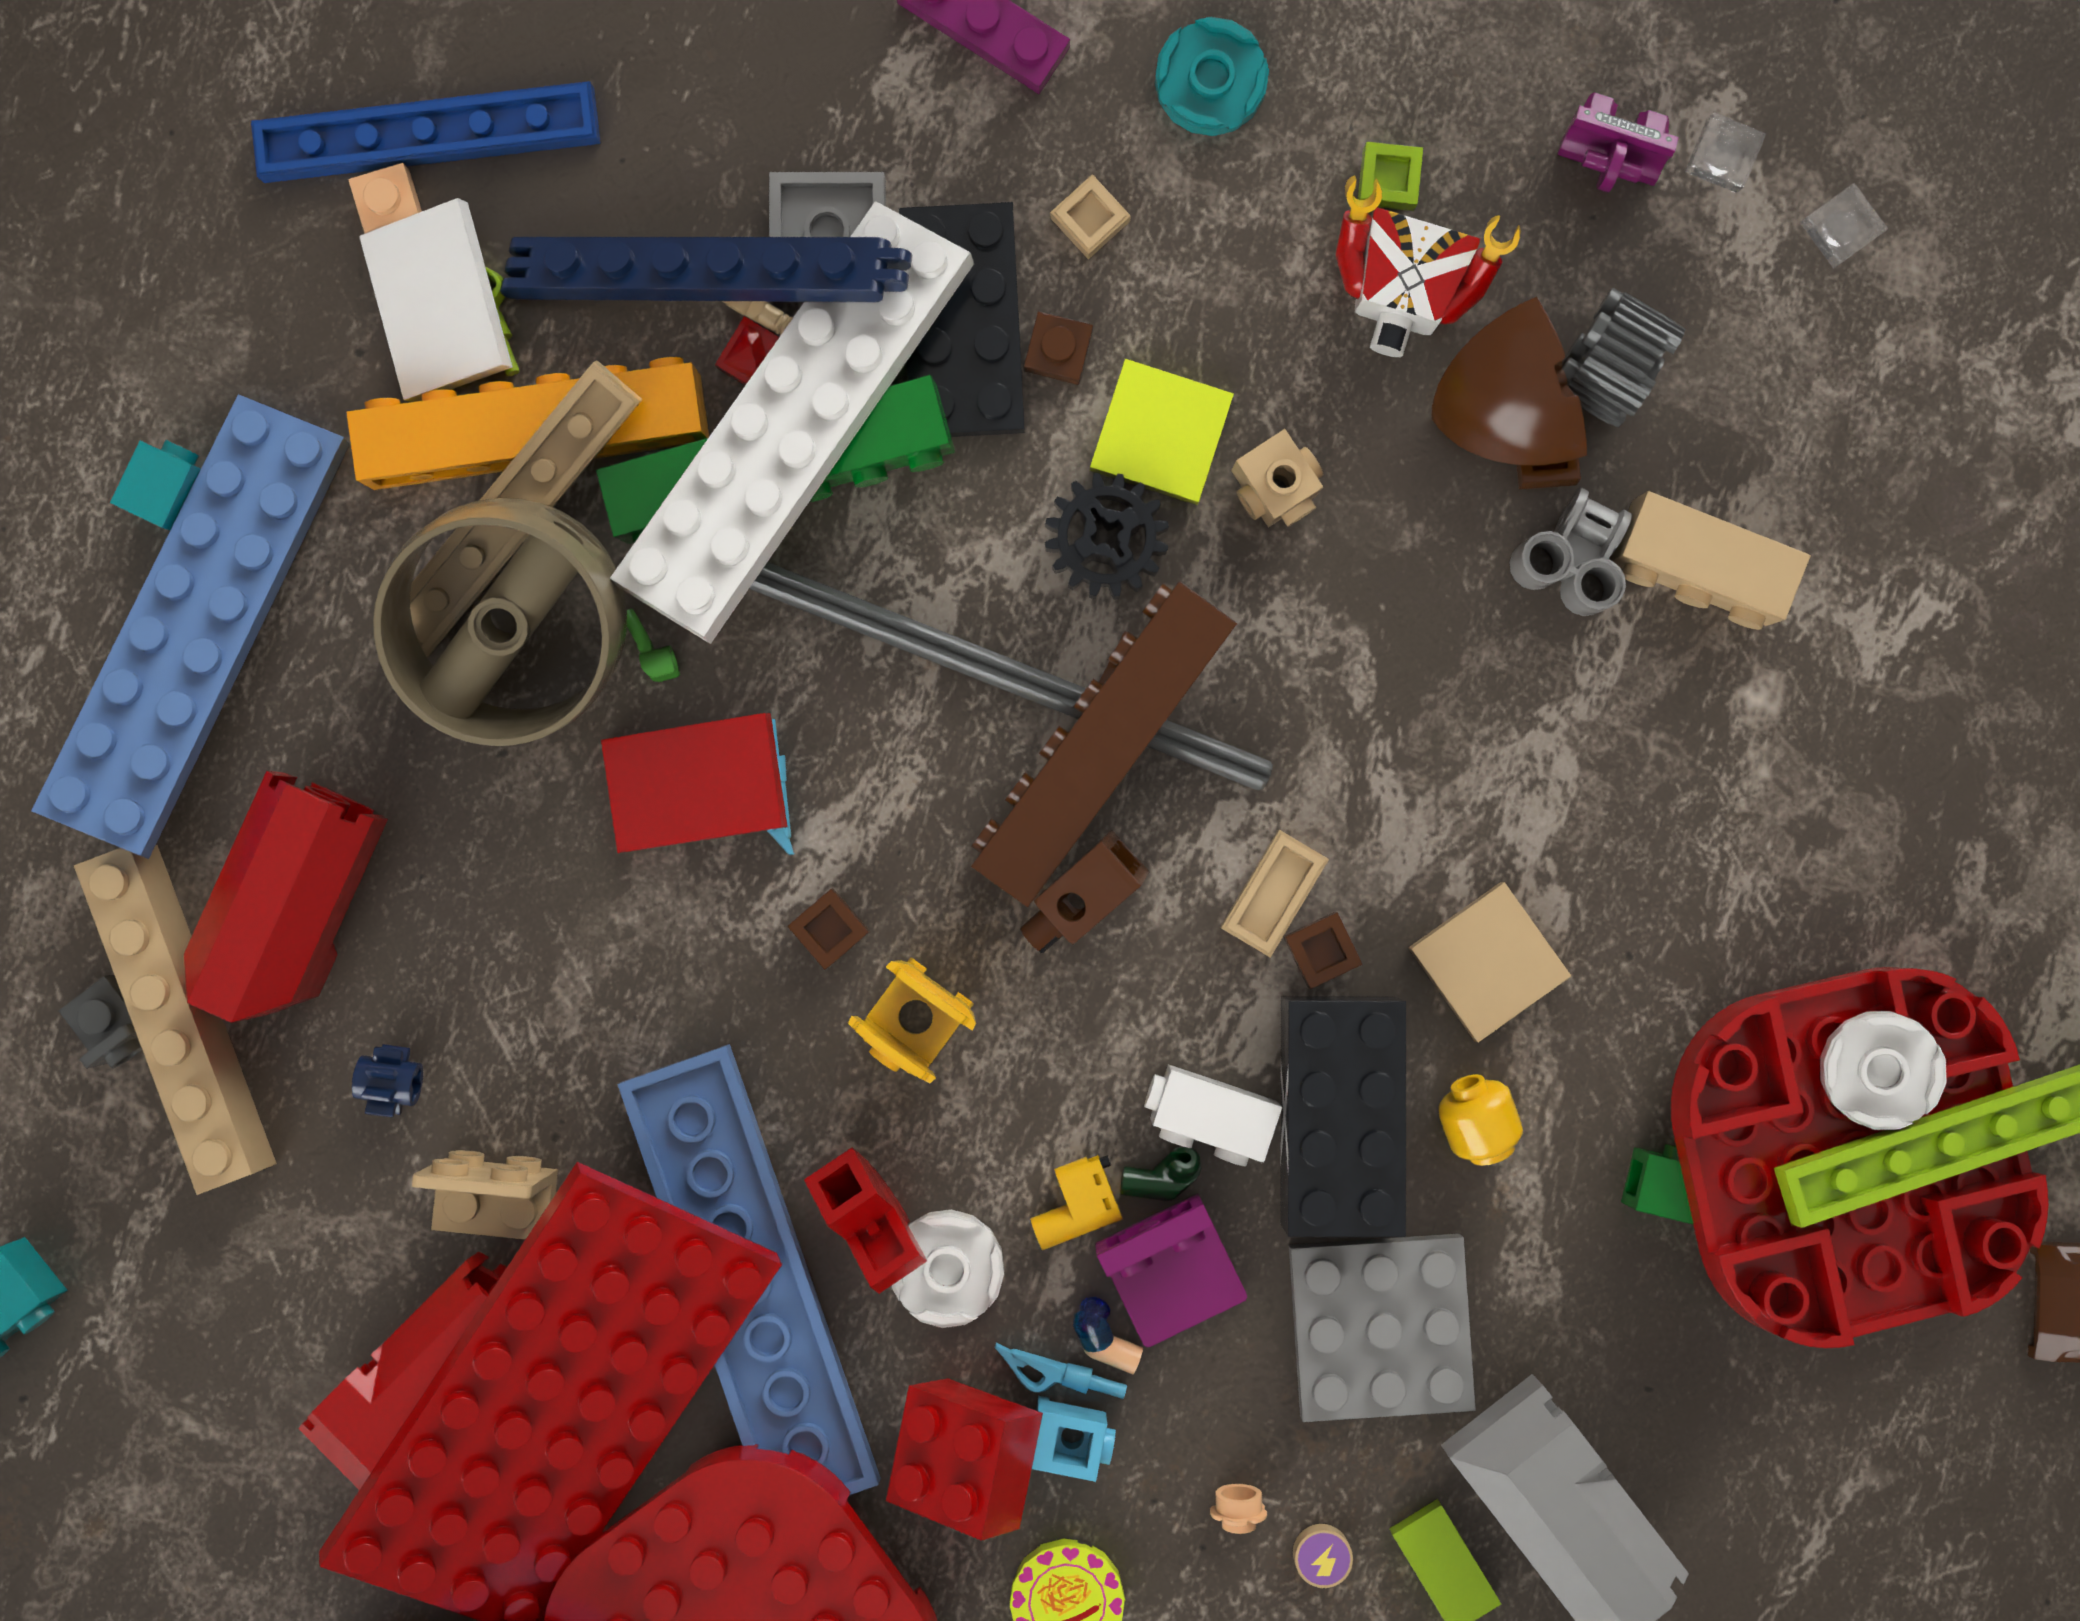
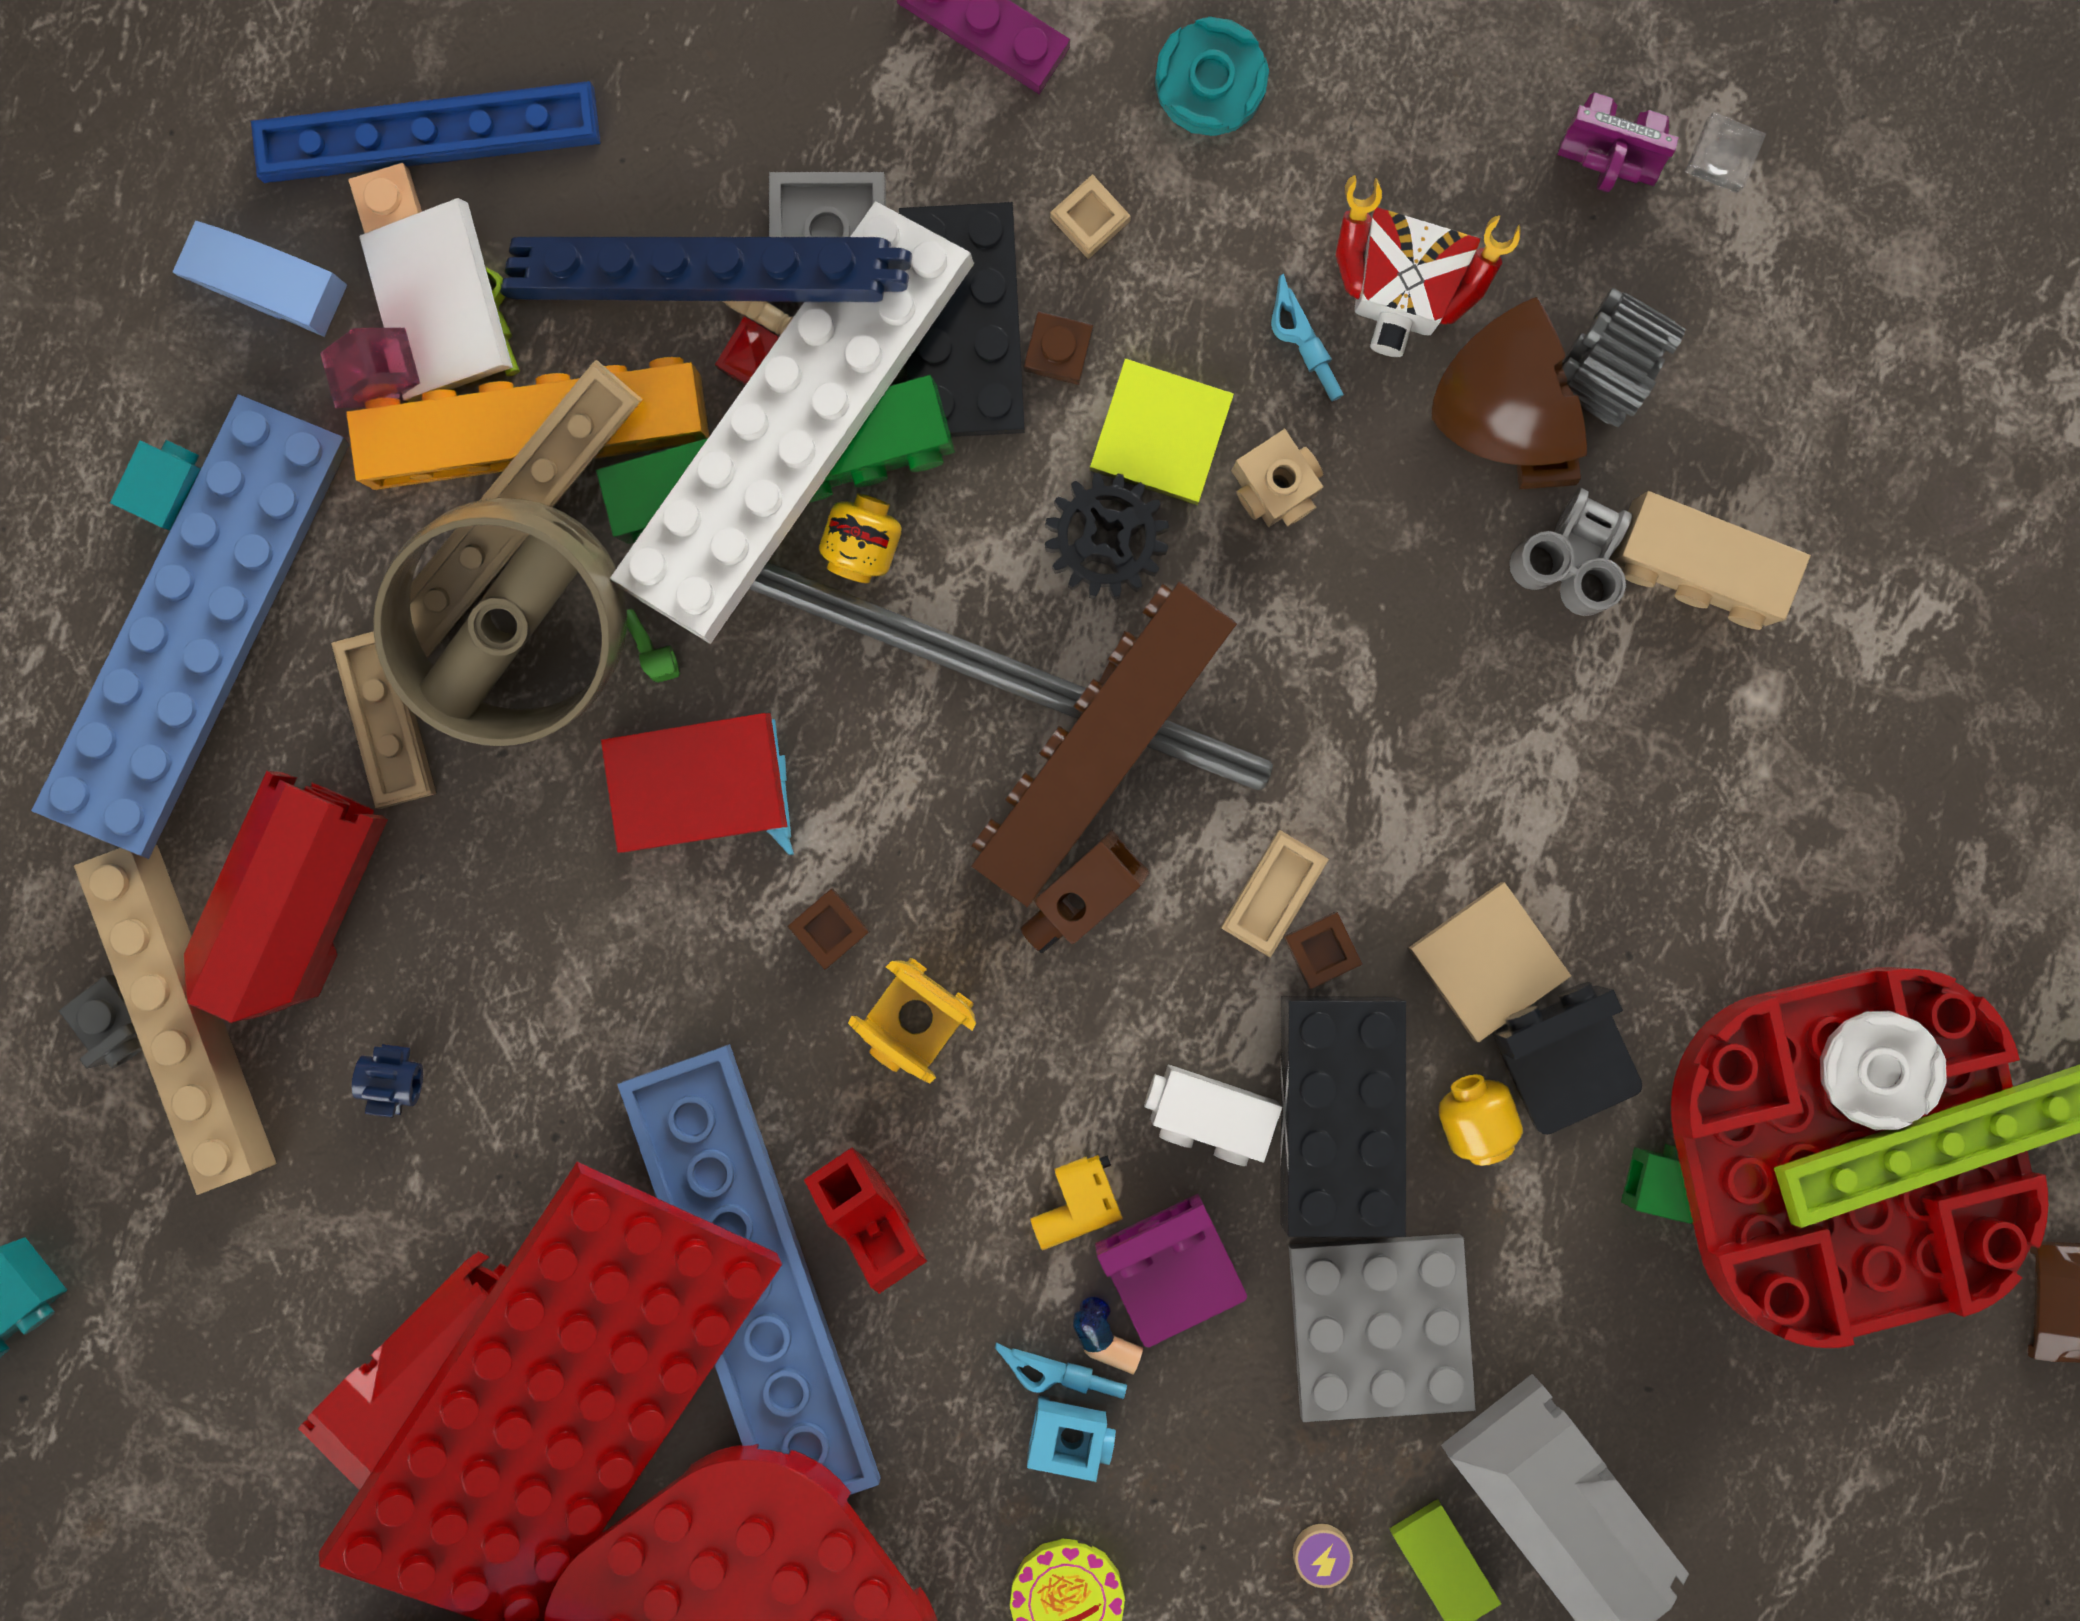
(260, 277): none -> light blue slope
(369, 366): none -> clear pink brick
(383, 726): none -> tan tile
(487, 1195): tan bracket -> none
(860, 538): none -> yellow head
(960, 1270): white tile -> none
(964, 1458): red brick -> none
(1166, 1180): dark green arm -> none
(1238, 1508): light nougat plate -> none
(1302, 334): none -> medium azure hand
(1397, 172): lime plate -> none
(1568, 1057): none -> black bracket
(1843, 225): clear plate -> none

